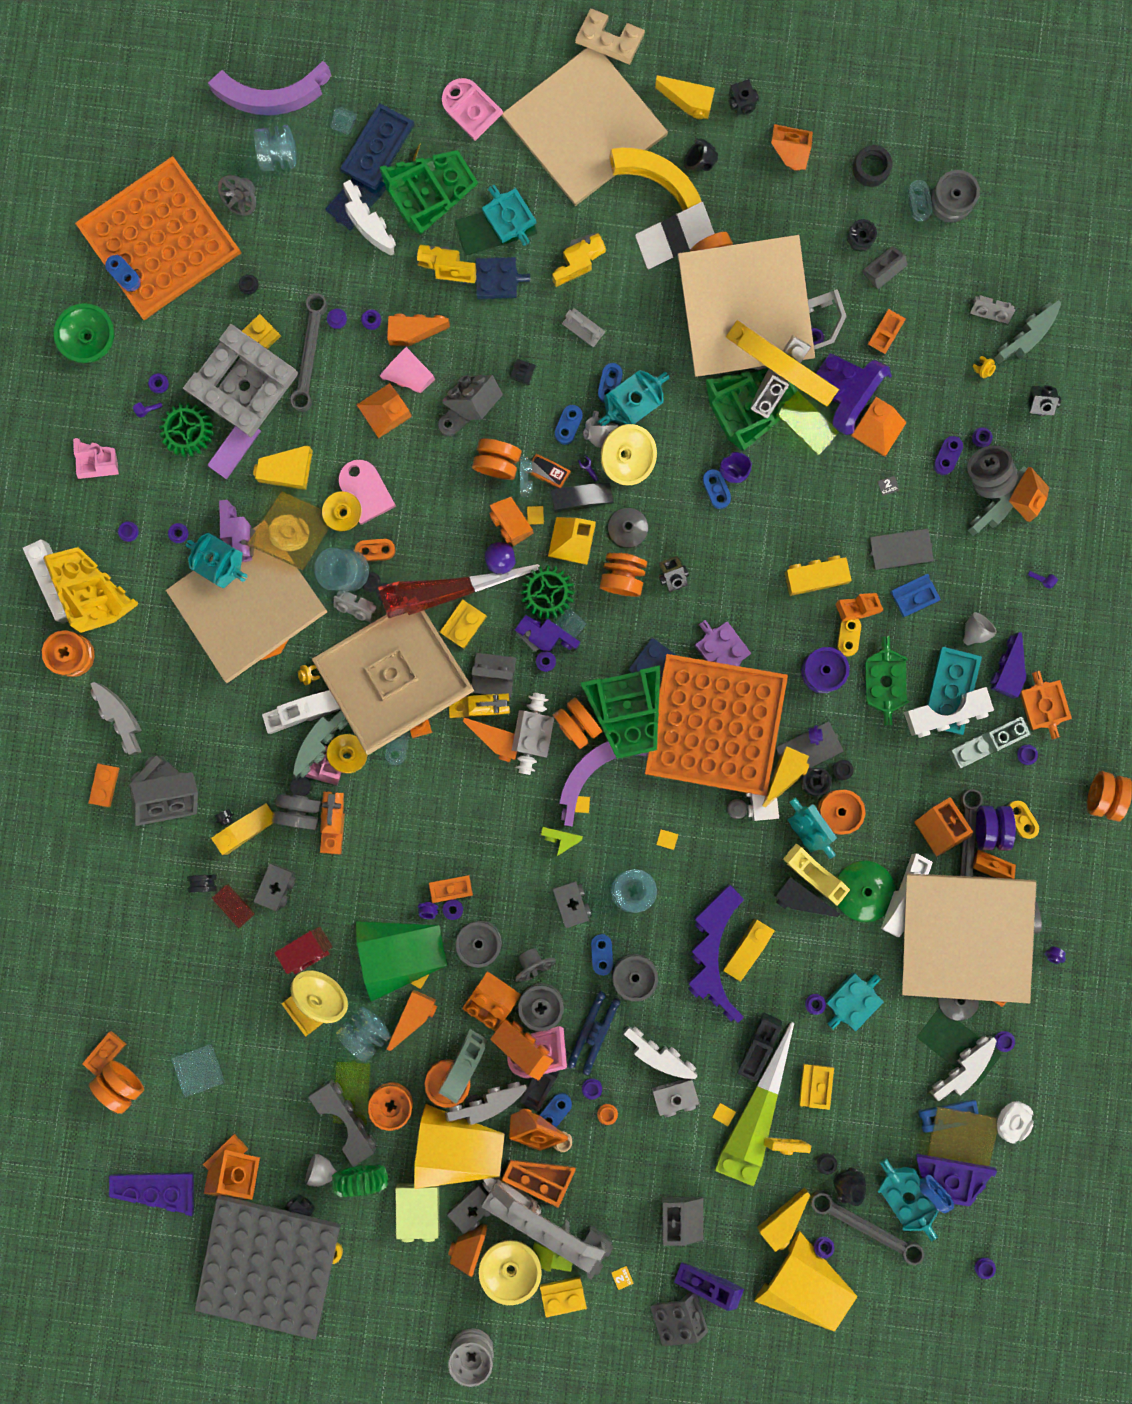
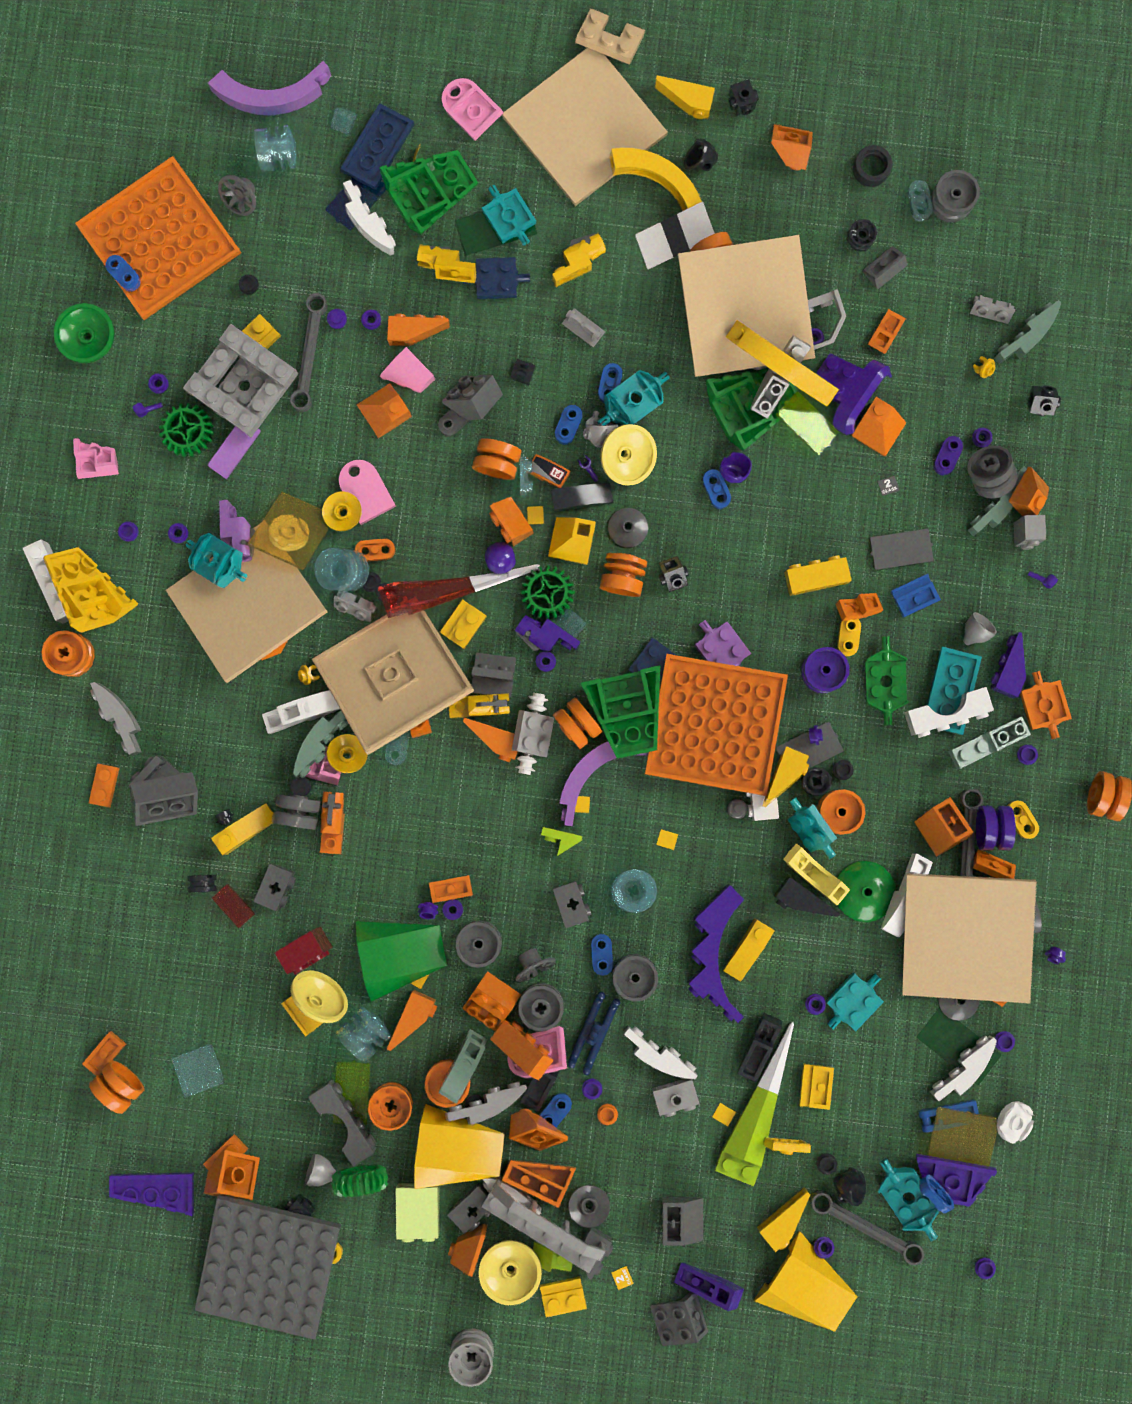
(285, 468): yellow slope -> none
(564, 1146): tan plate -> none
(587, 1216): none -> dark grey dish
(1029, 531): none -> light grey brick

